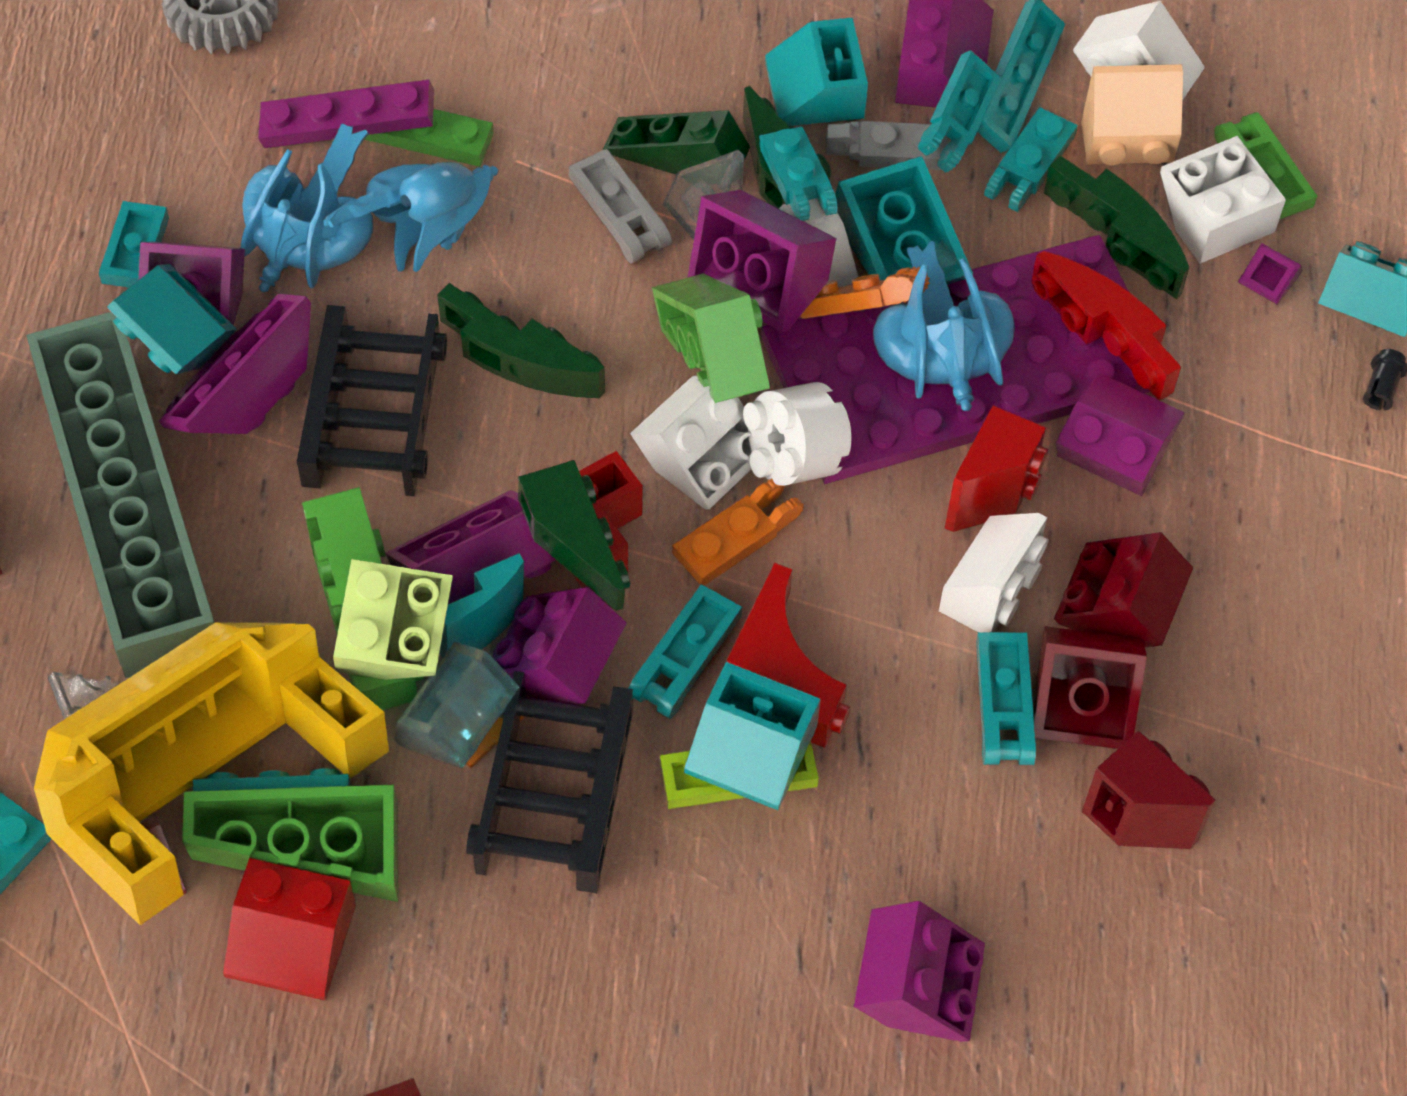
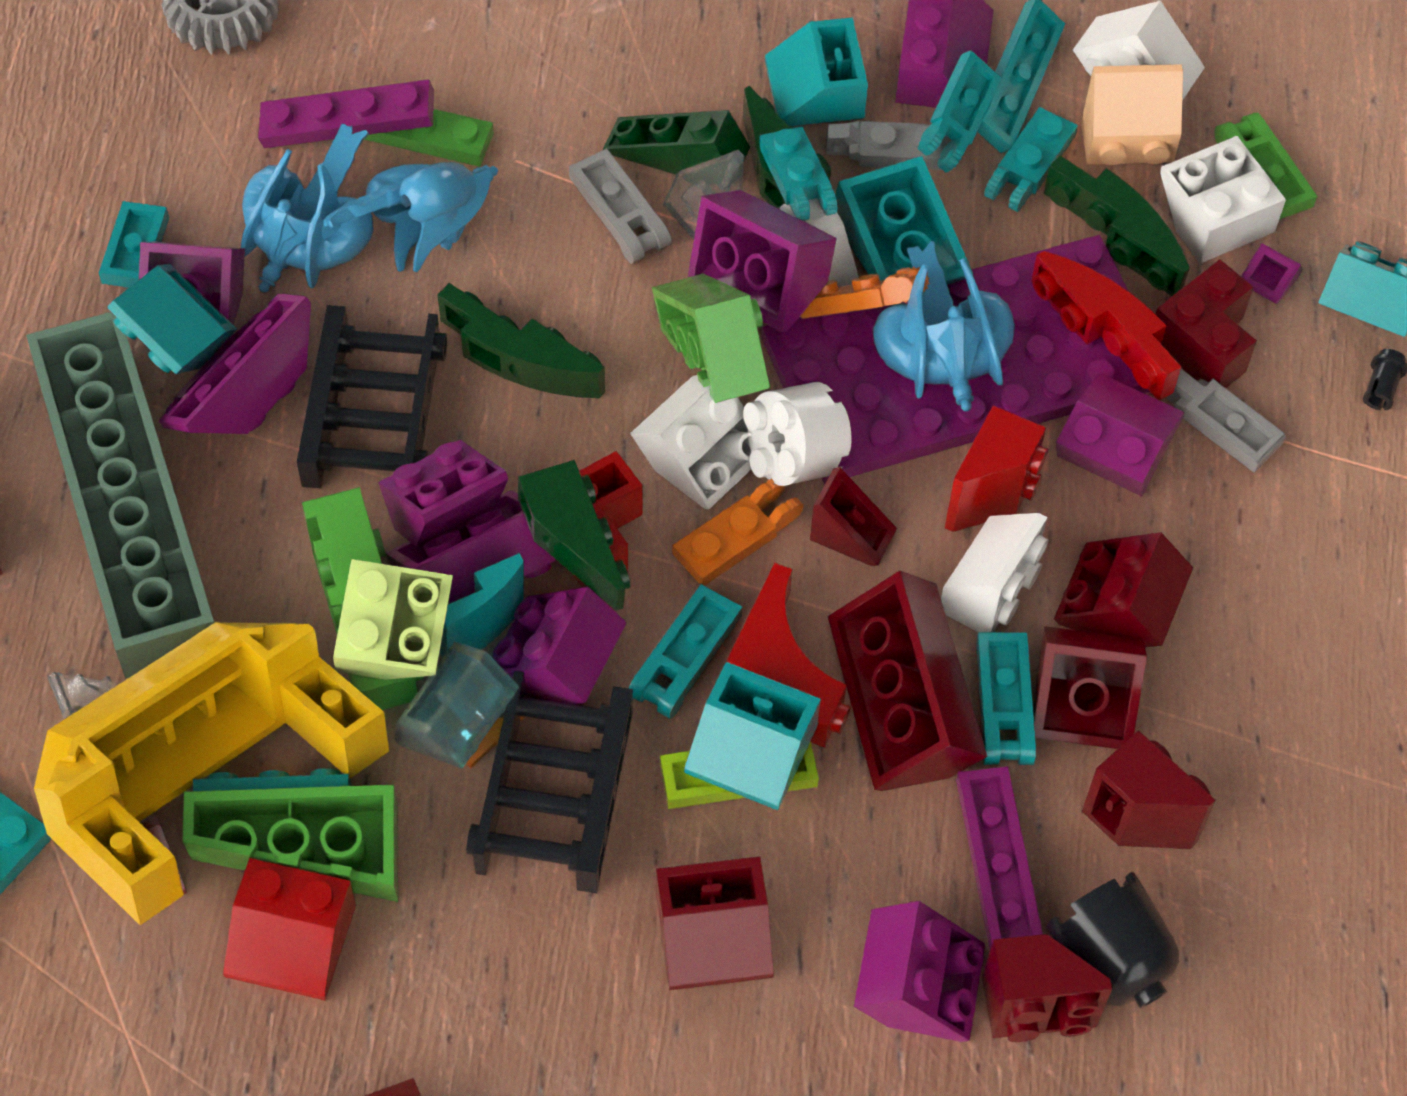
(441, 491): none -> magenta slope
(714, 923): none -> dark red slope
(850, 521): none -> dark red slope
(906, 684): none -> dark red slope
(998, 854): none -> magenta plate
(1041, 988): none -> dark red slope
(1123, 939): none -> black cylinder
(1204, 326): none -> dark red brick
(1227, 420): none -> light grey hinge

